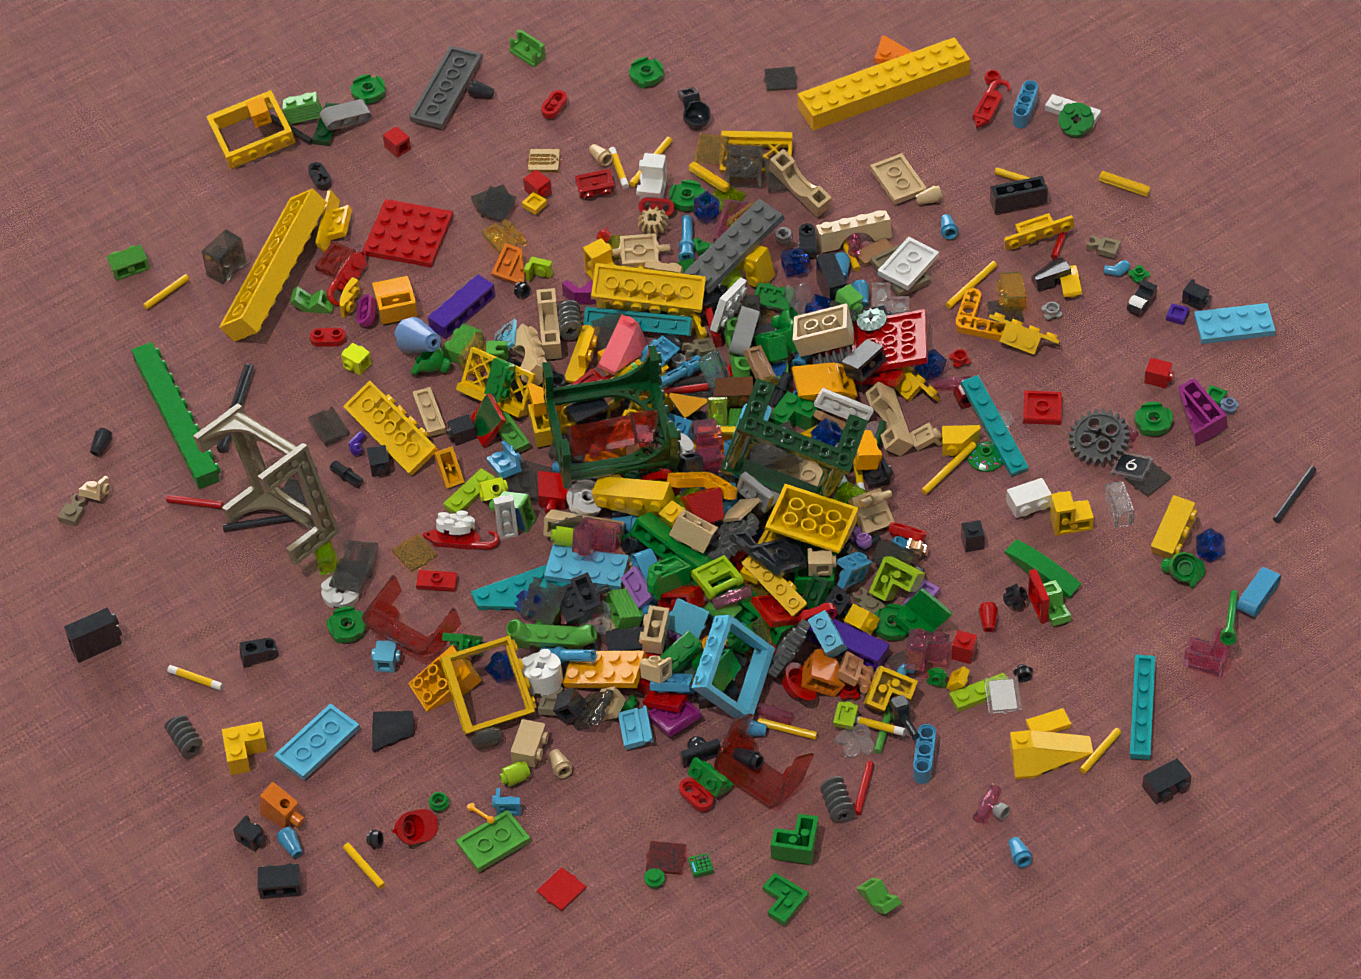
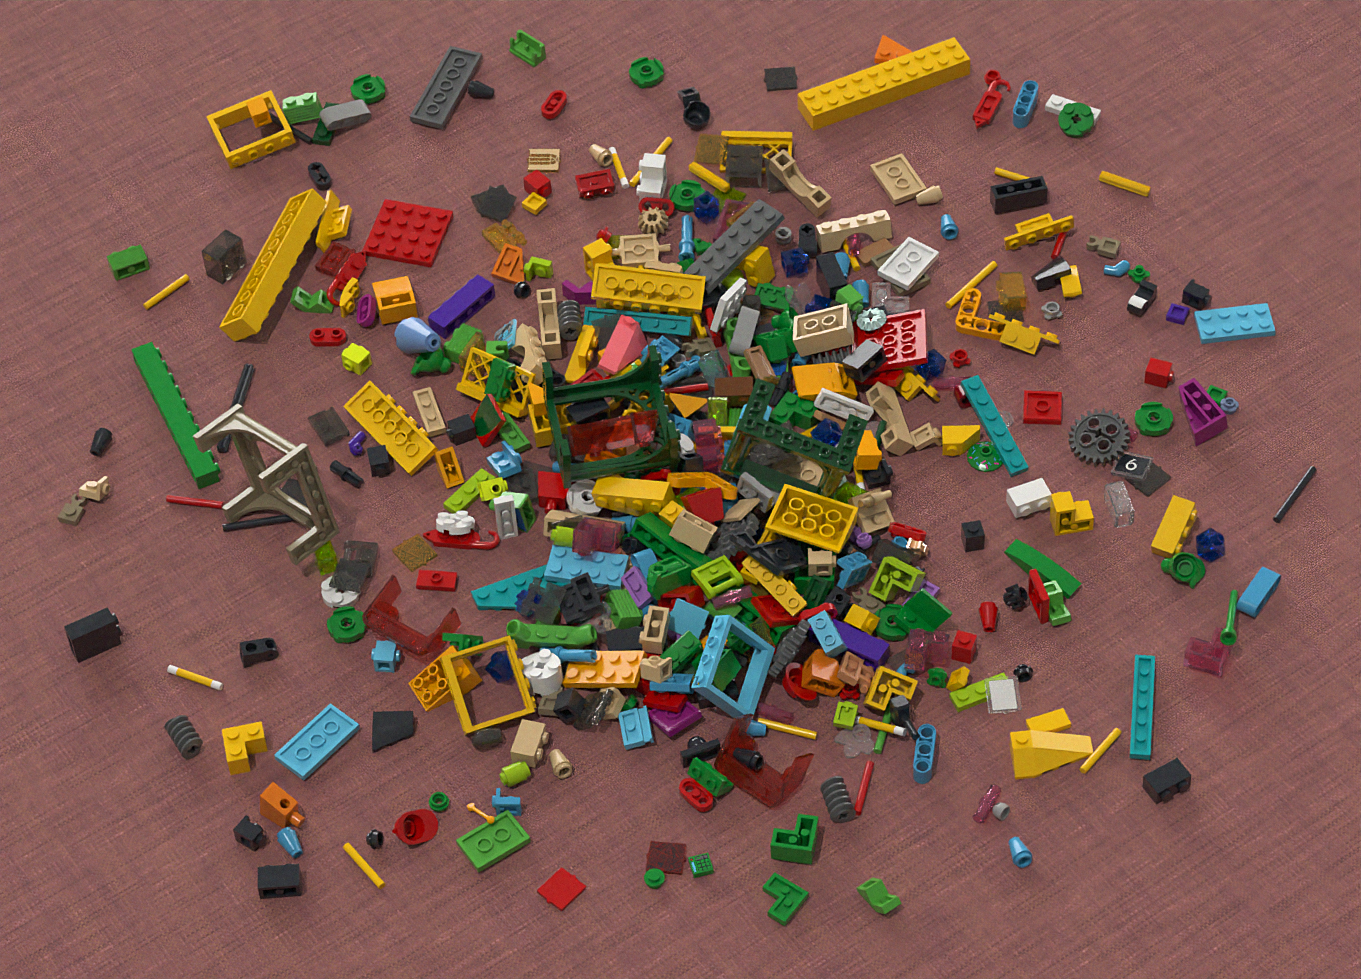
(396, 141): red brick -> none
(948, 468): yellow bar -> none

